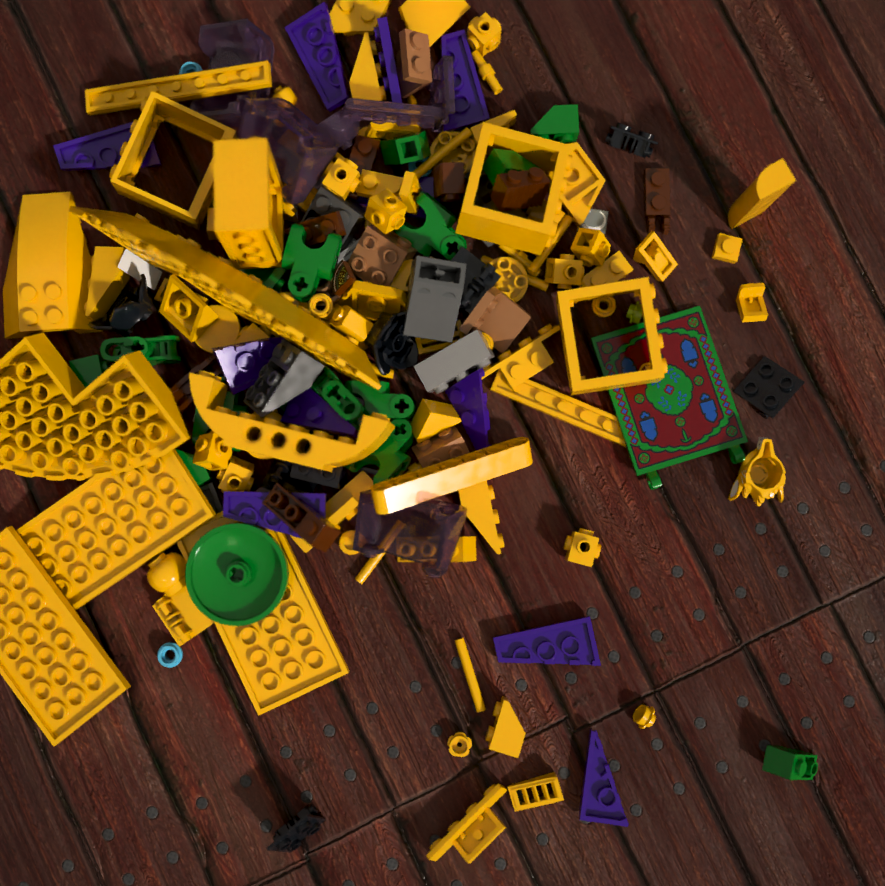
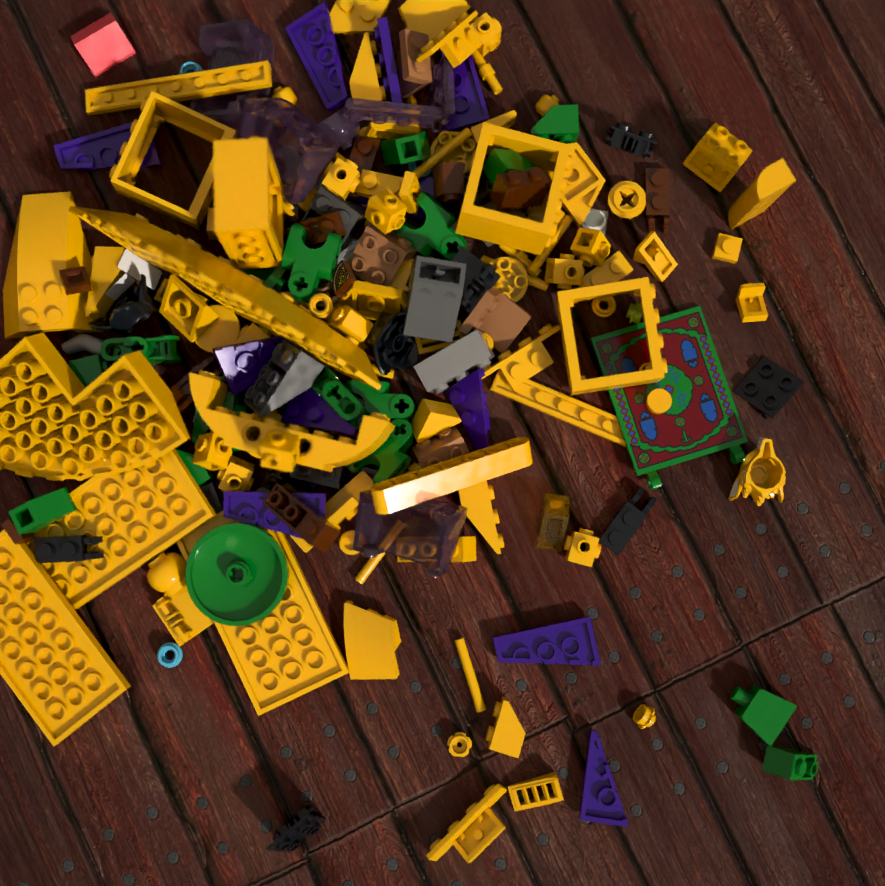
(11, 530): none -> reddish brown plate
(42, 511): none -> green slope
(66, 548): none -> black hinge
(75, 280): none -> reddish brown plate
(83, 342): none -> light grey arm
(102, 44): none -> coral slope
(120, 287): none -> white sticker
(279, 450): none -> yellow brick
(370, 643): none -> yellow slope
(455, 41): none -> yellow bracket
(546, 103): none -> yellow piece
(553, 522): none -> clear yellow slope
(625, 523): none -> black hinge
(627, 189): none -> yellow gear
(658, 401): none -> yellow tile
(717, 157): none -> yellow bracket
(762, 712): none -> green torso

